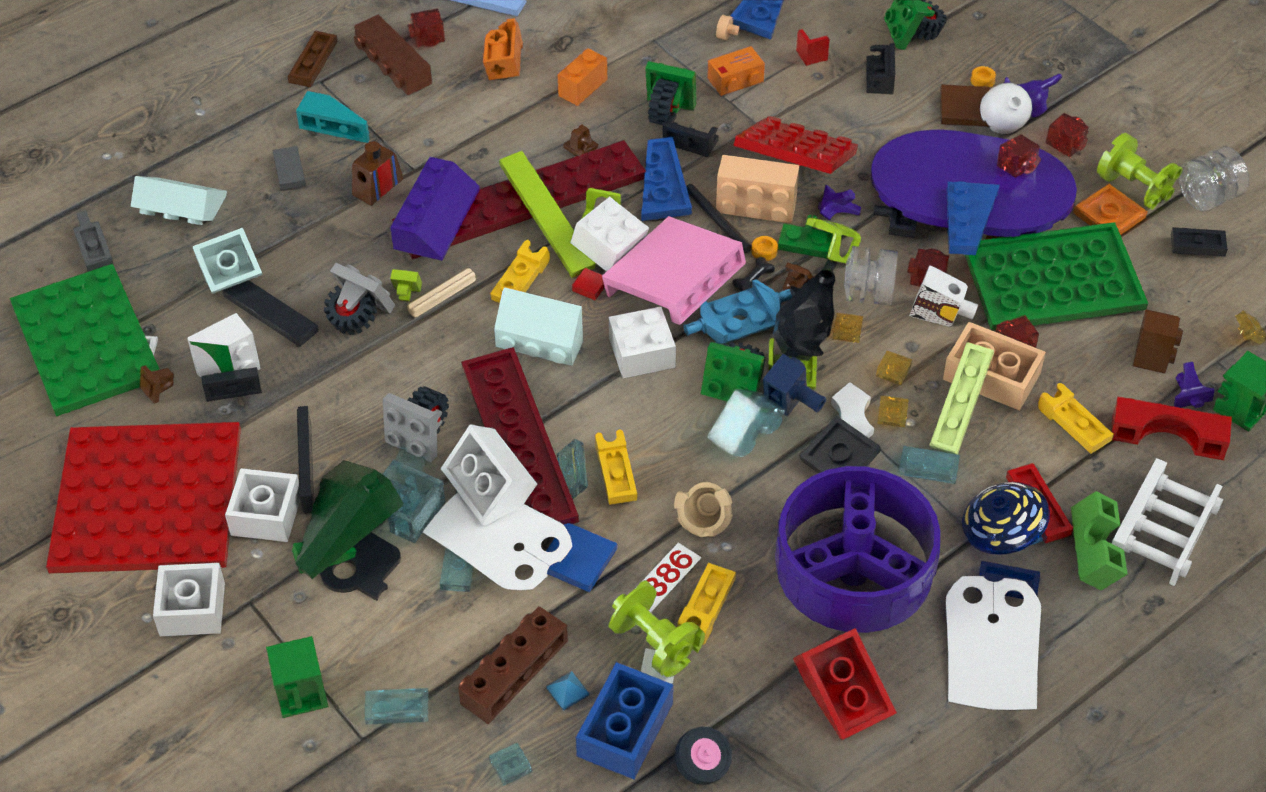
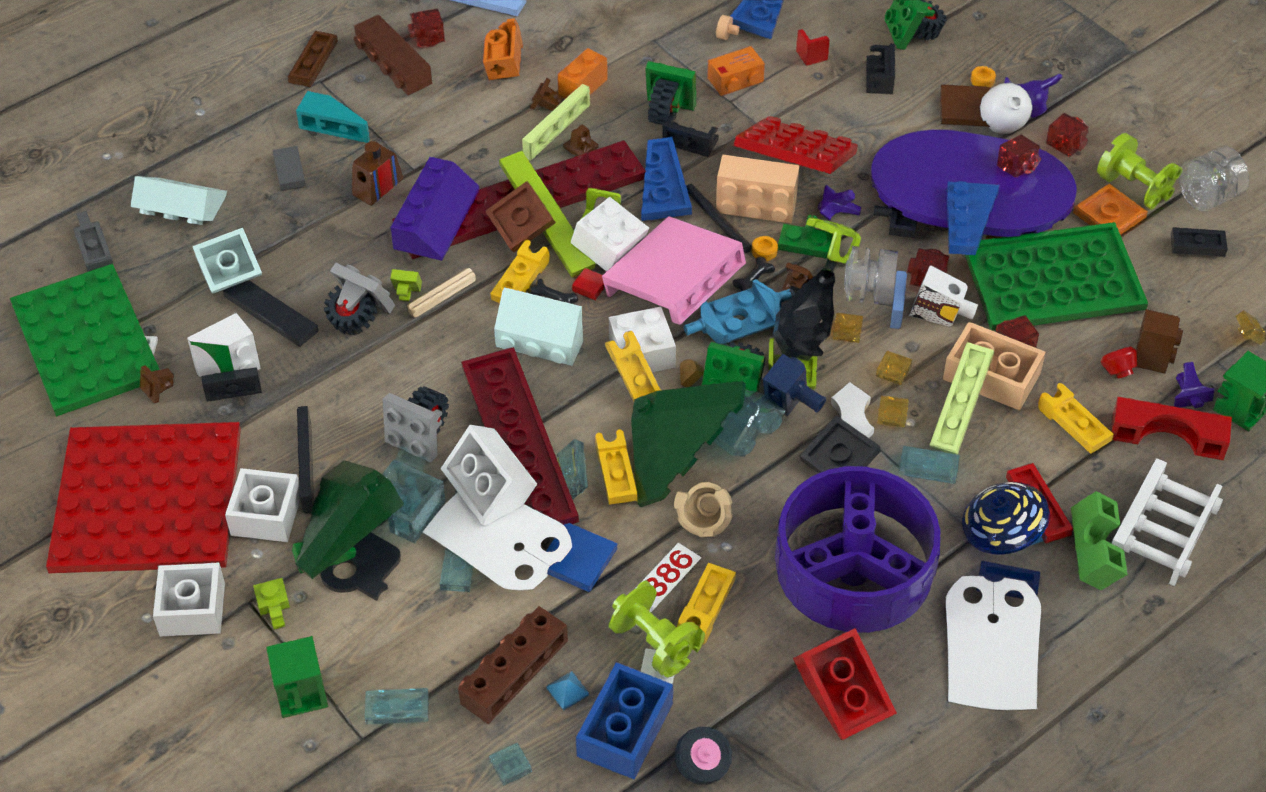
(272, 599): none -> lime plate
(520, 216): none -> copper plate
(541, 289): none -> black piece
(545, 97): none -> reddish brown brick
(556, 122): none -> yellowish green tile
(632, 366): none -> yellow plate
(672, 428): none -> dark green slope
(690, 372): none -> pearl gold tile
(898, 299): none -> medium blue tile
(1120, 362): none -> red cone

